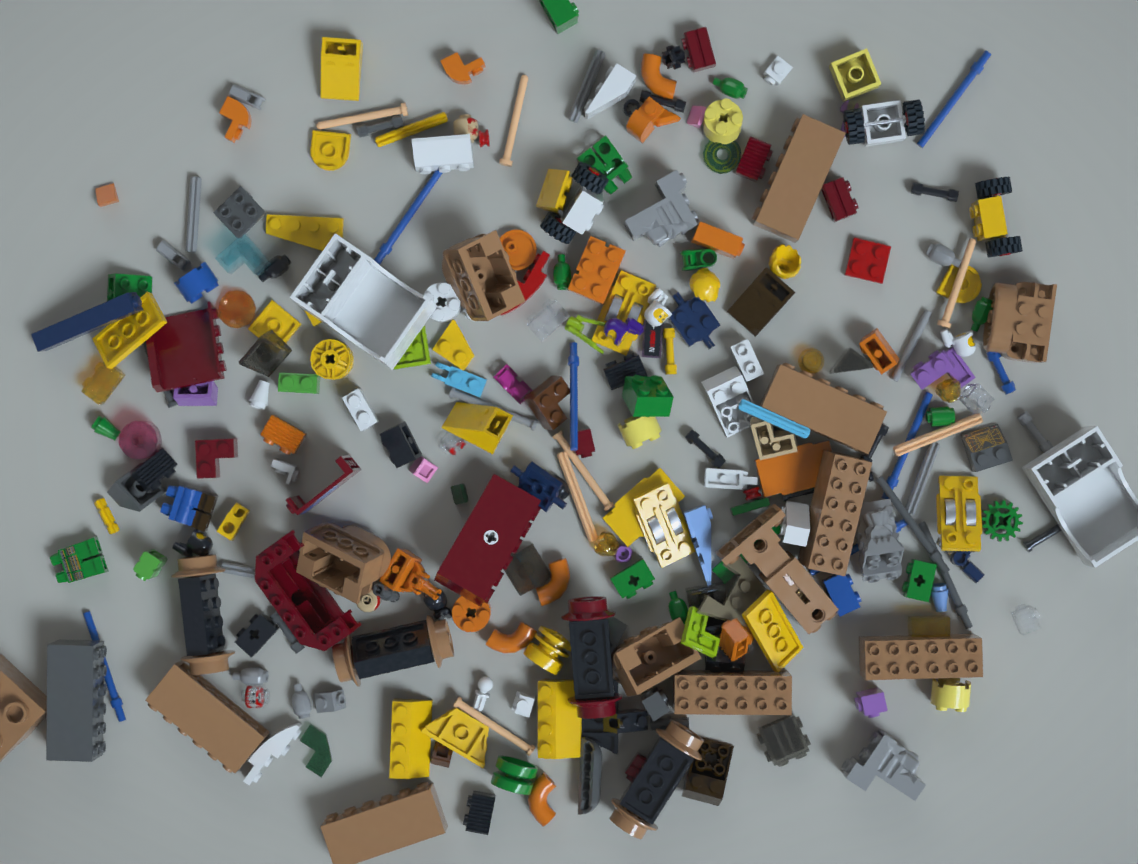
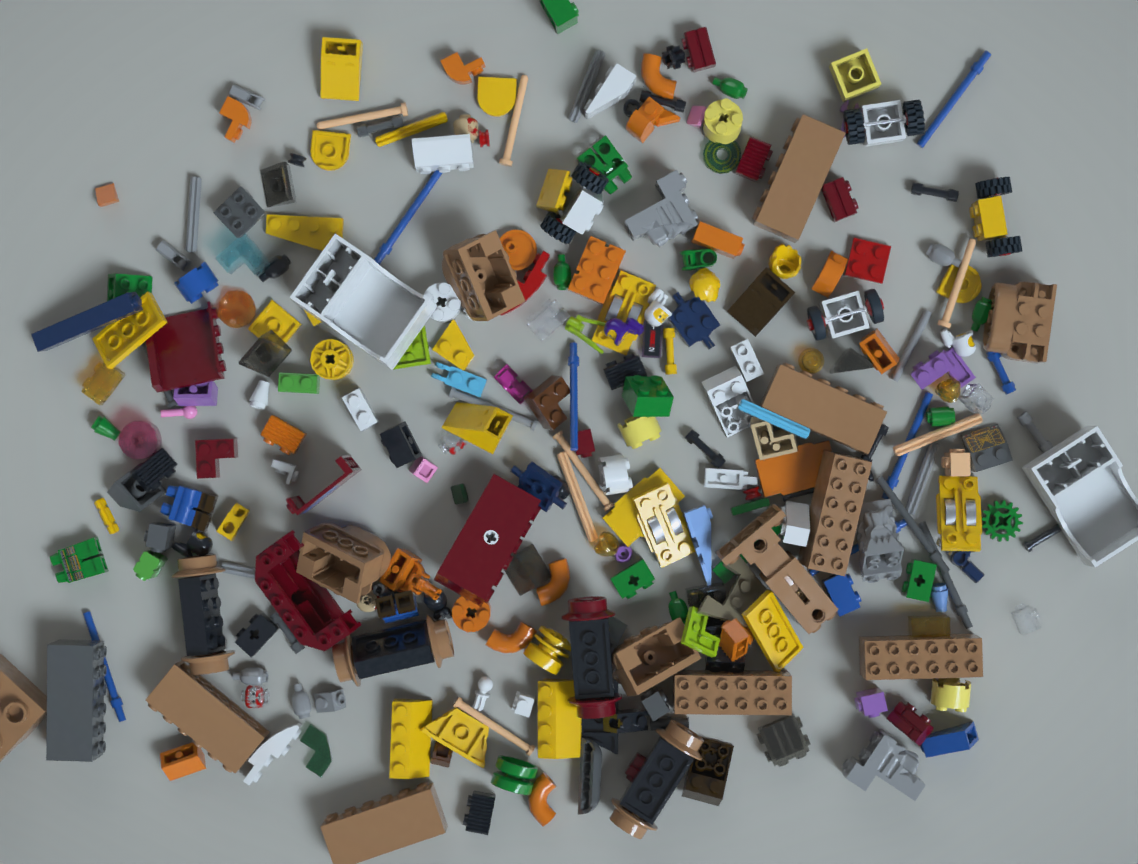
(160, 536): none -> dark grey brick
(182, 761): none -> orange brick
(187, 411): none -> bright pink bar
(278, 185): none -> clear smoke slope
(297, 160): none -> black bush
(397, 608): none -> dark brown hips
(496, 95): none -> yellow tile
(614, 474): none -> white brick
(777, 71): white bracket -> none
(830, 274): none -> orange brick
(845, 314): none -> brick
(910, 723): none -> dark red brick
(950, 740): none -> blue slope
(956, 463): none -> light nougat brick

